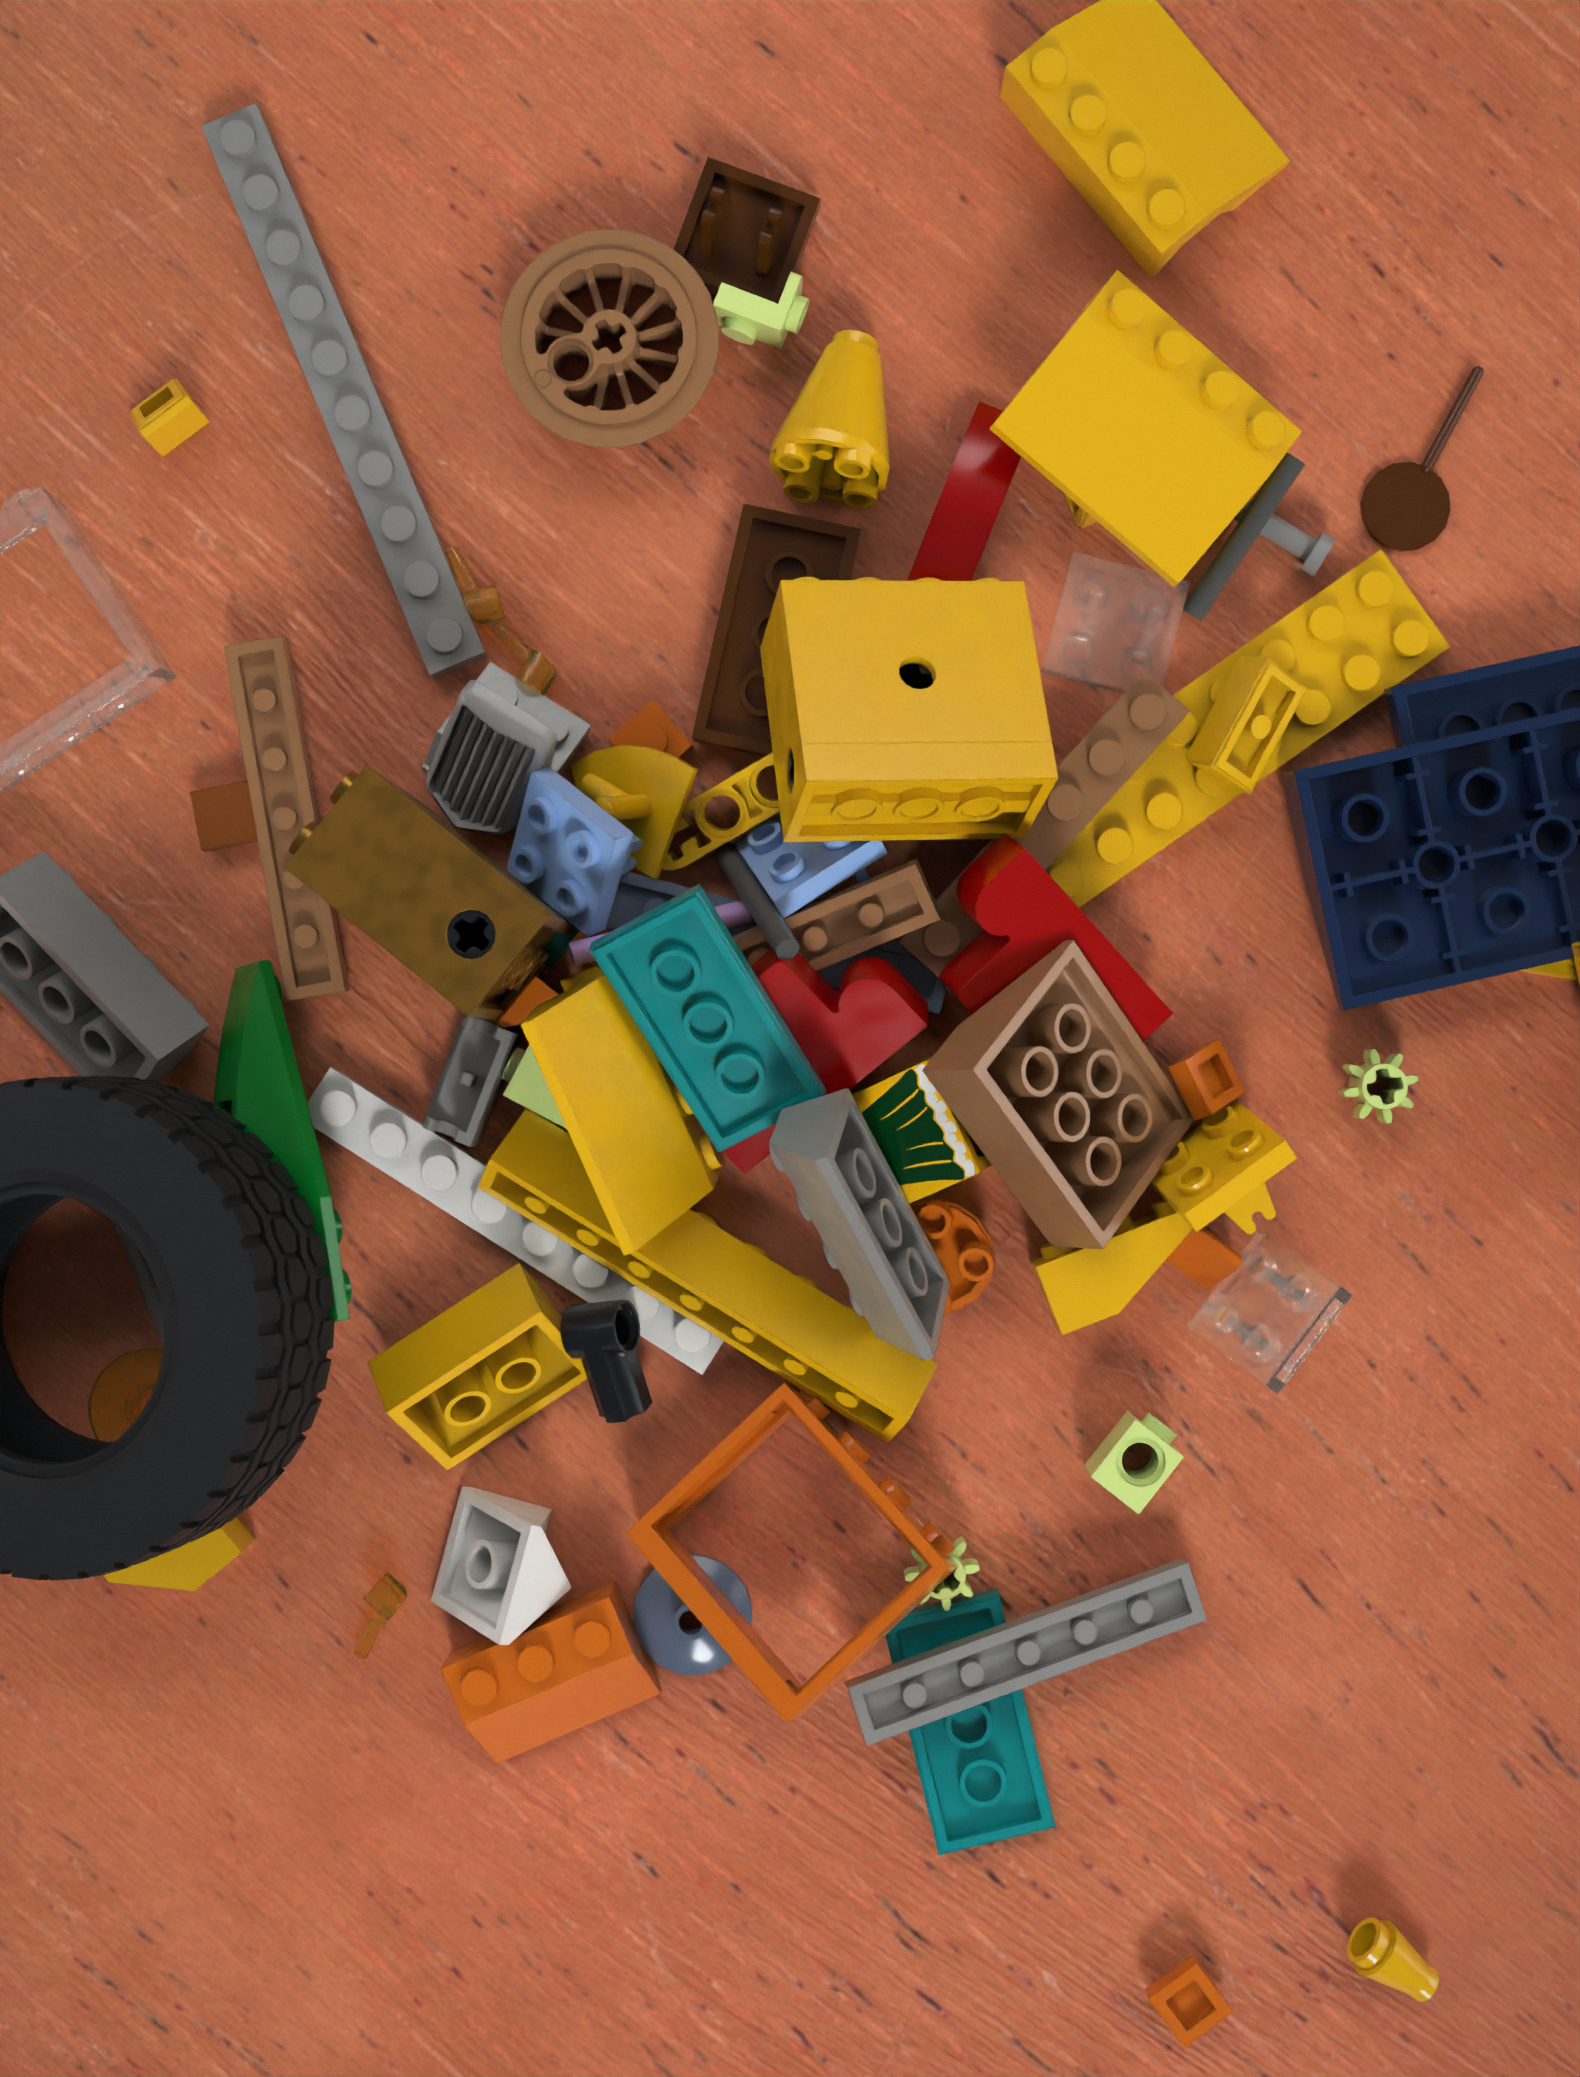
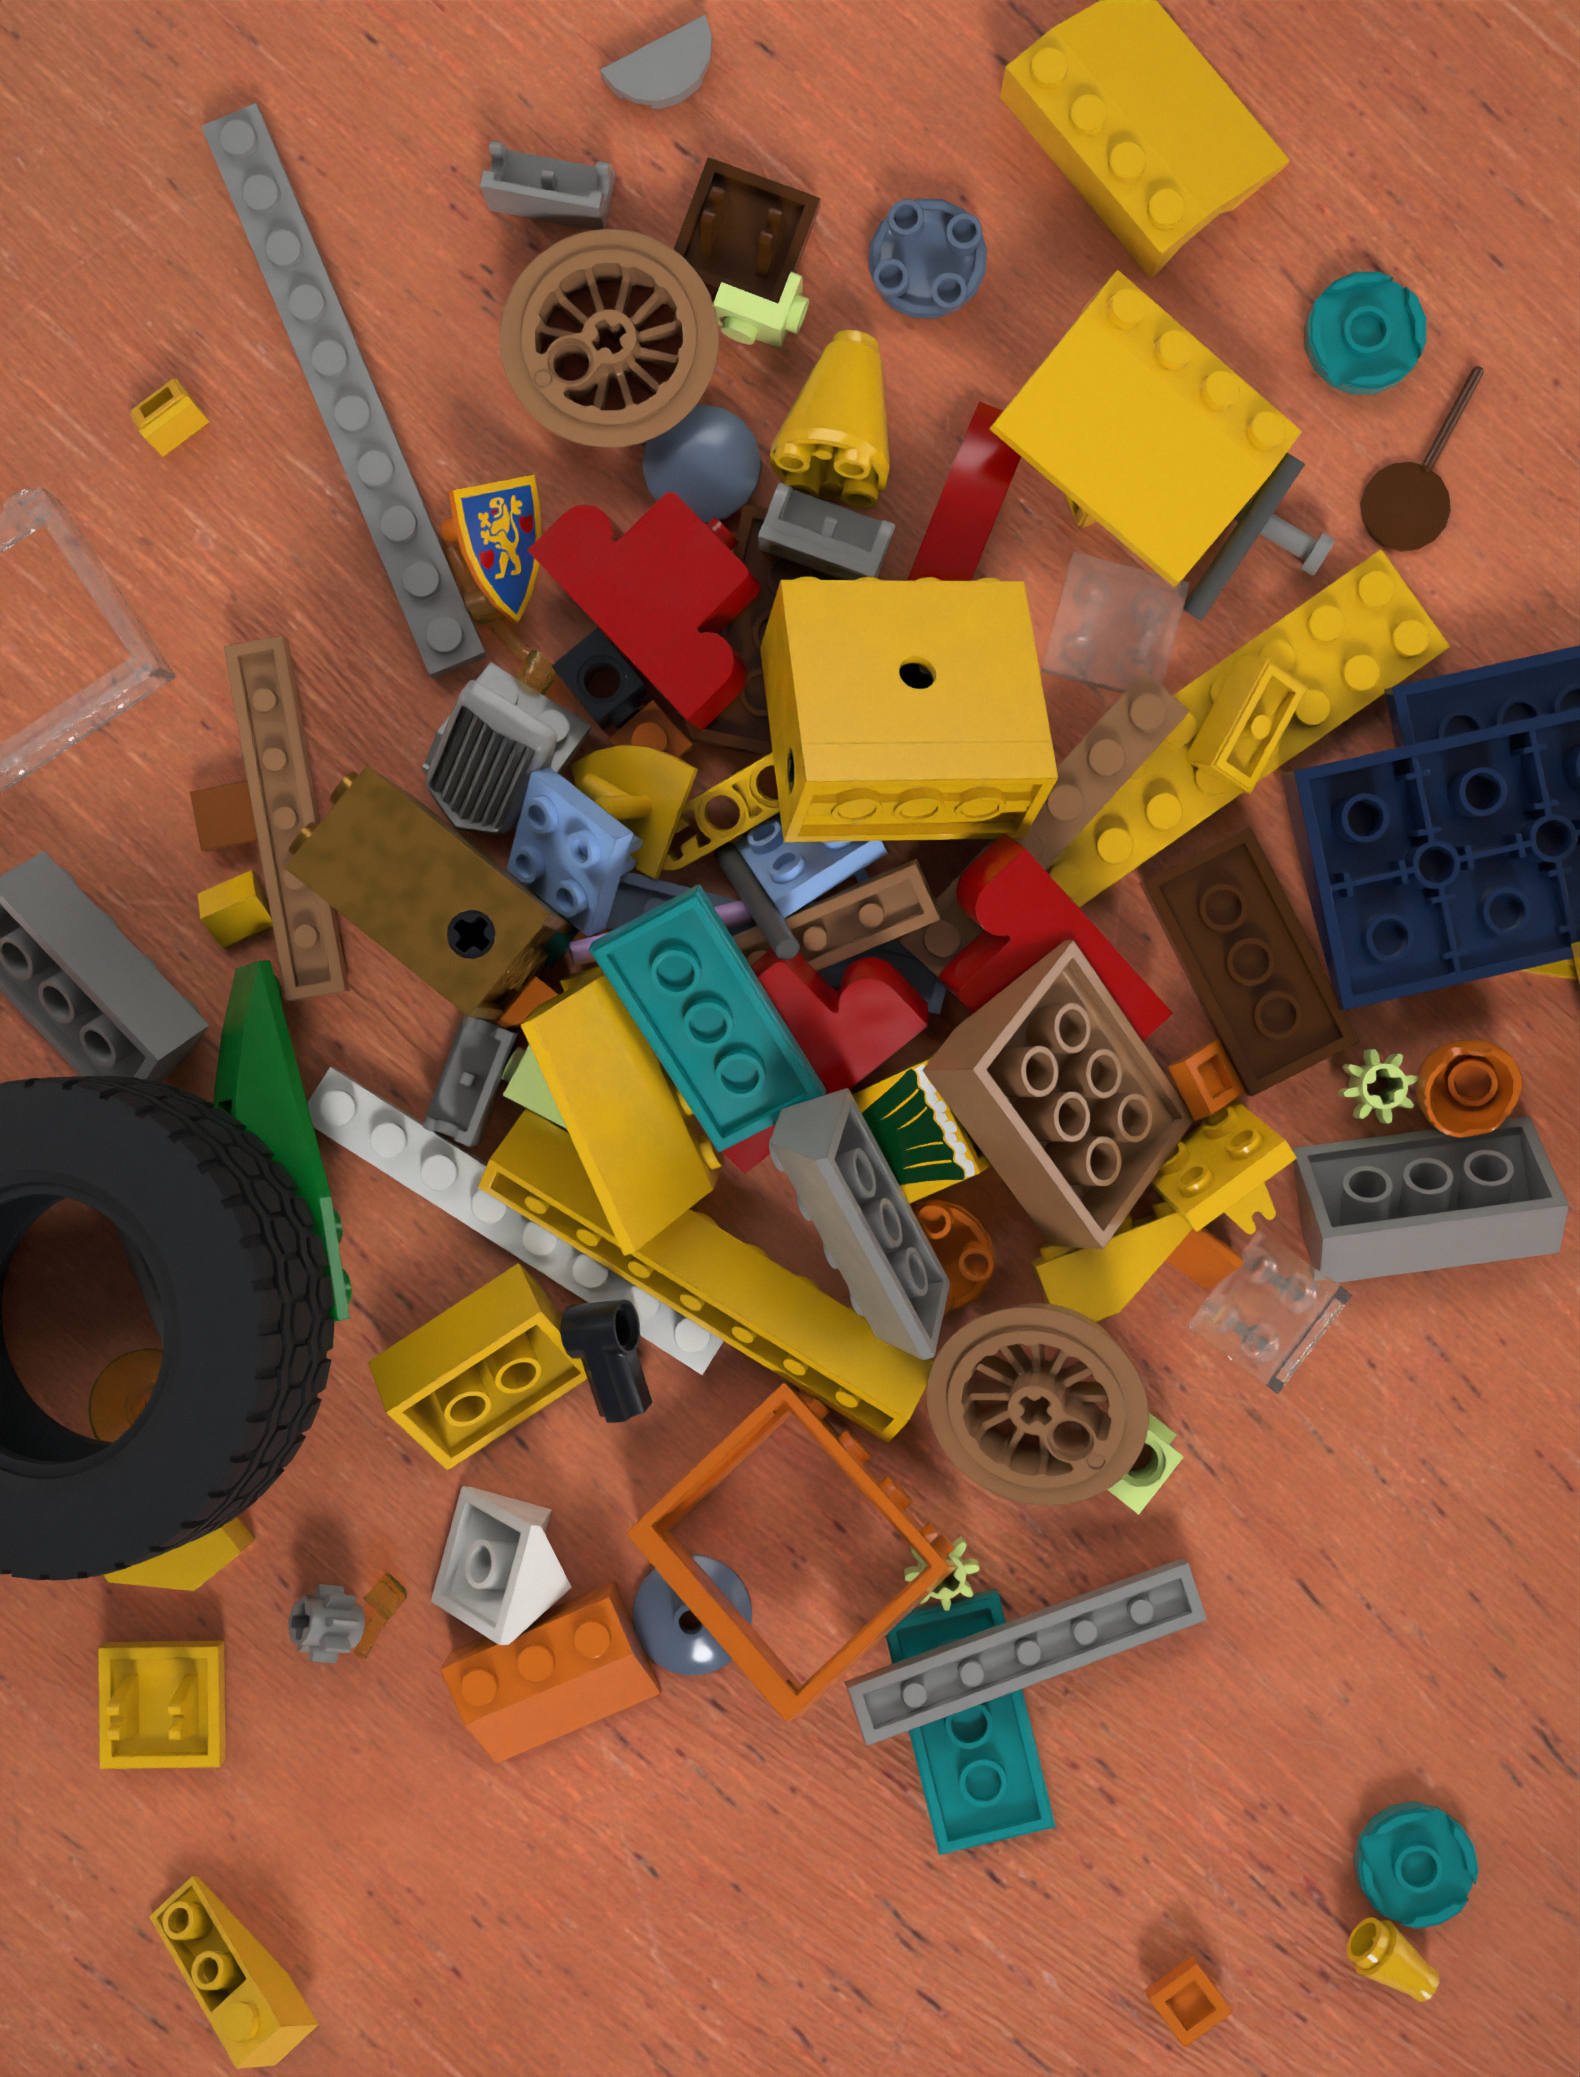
(162, 1704): none -> yellow plate
(233, 1978): none -> yellow slope
(235, 909): none -> yellow slope
(326, 1623): none -> light grey gear
(494, 531): none -> shield
(548, 188): none -> light grey hinge
(583, 662): none -> black brick
(659, 596): none -> red brick
(665, 69): none -> light grey tile
(705, 461): none -> sand blue dish
(824, 535): none -> light grey hinge
(927, 257): none -> sand blue dish
(1037, 1400): none -> medium nougat piece
(1249, 962): none -> reddish brown plate
(1365, 333): none -> teal tile
(1415, 1864): none -> teal tile
(1428, 1201): none -> light grey slope
(1468, 1087): none -> orange hair

